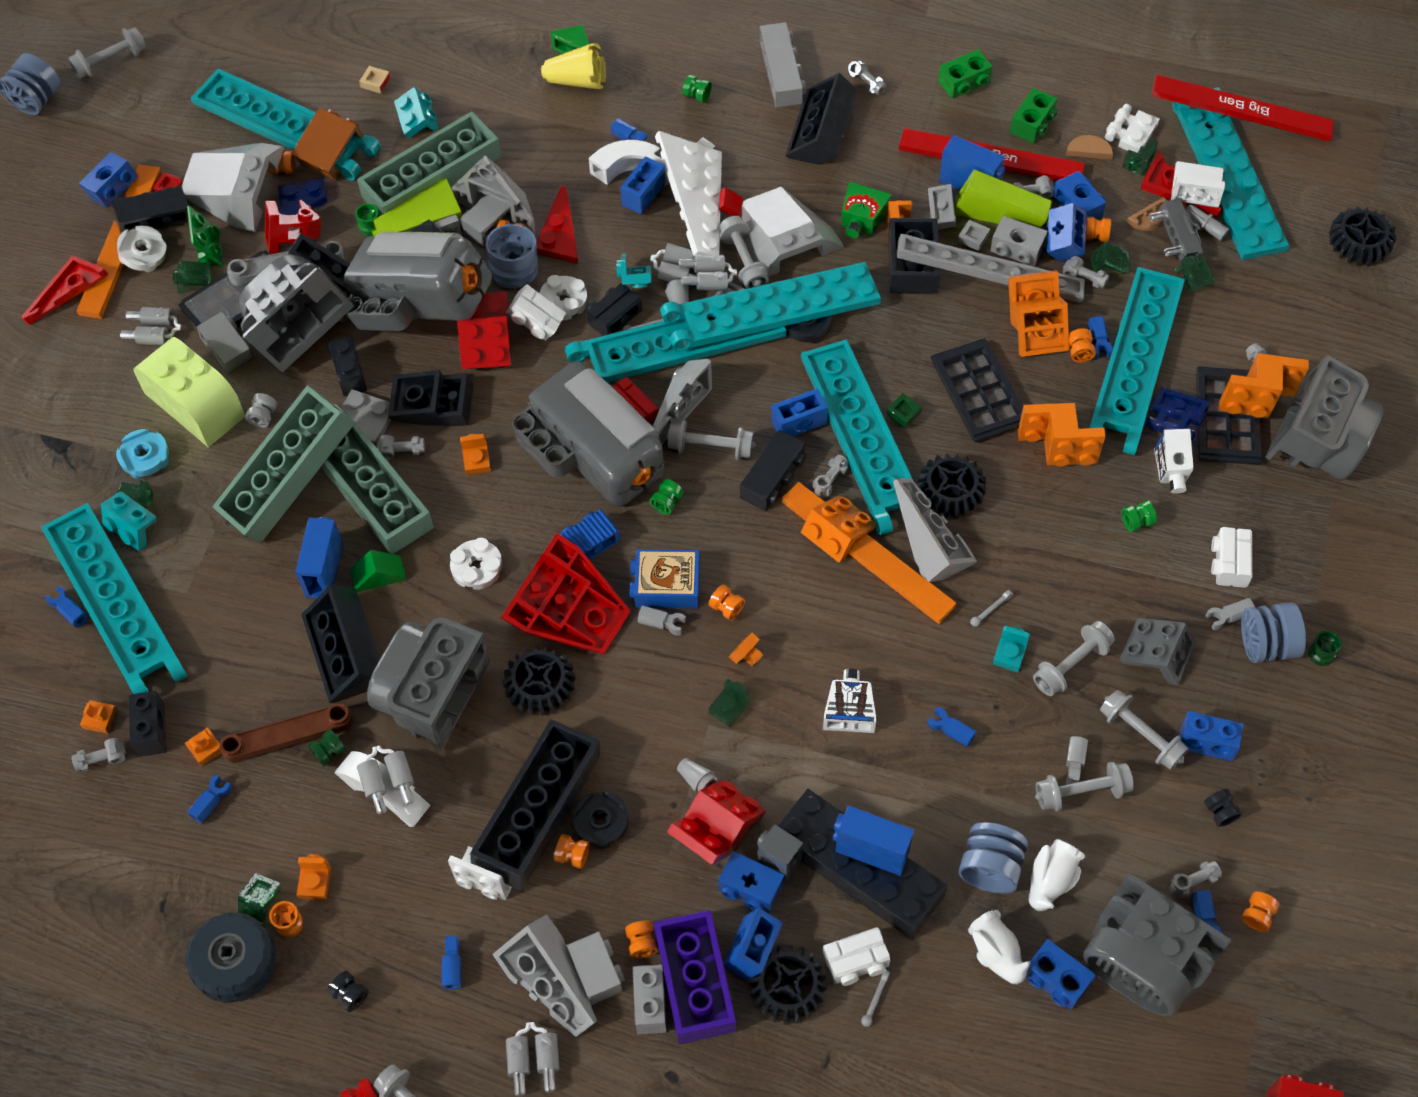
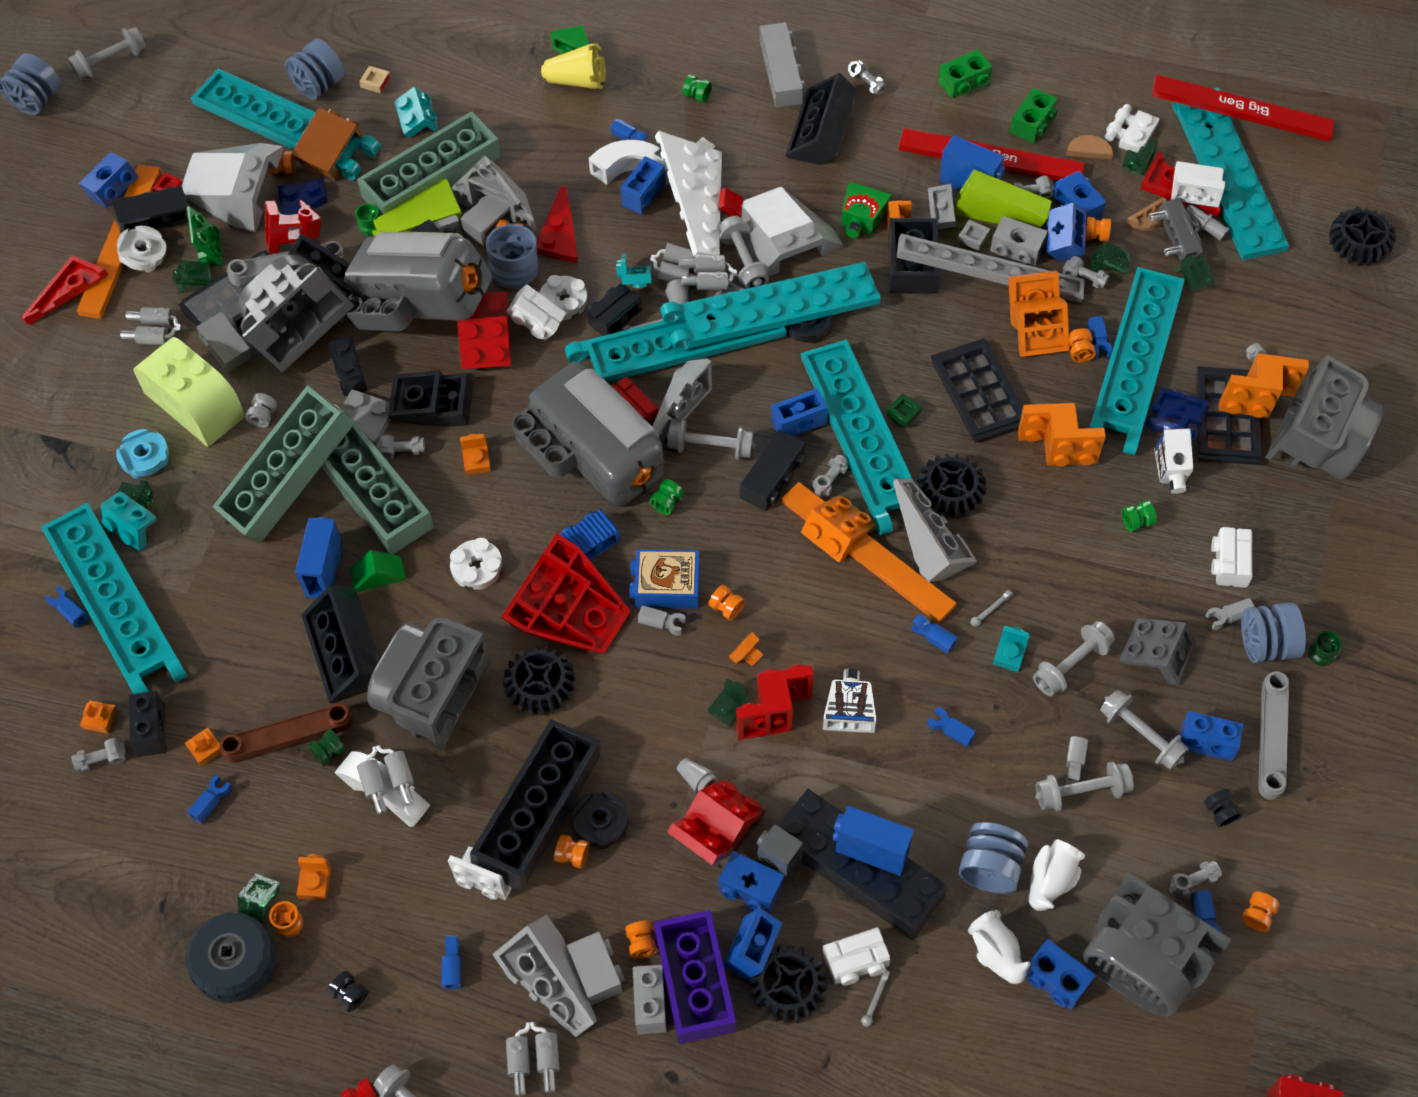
(315, 69): none -> sand blue wheel
(774, 706): none -> red bracket
(934, 634): none -> blue bar
(1273, 735): none -> light grey piece

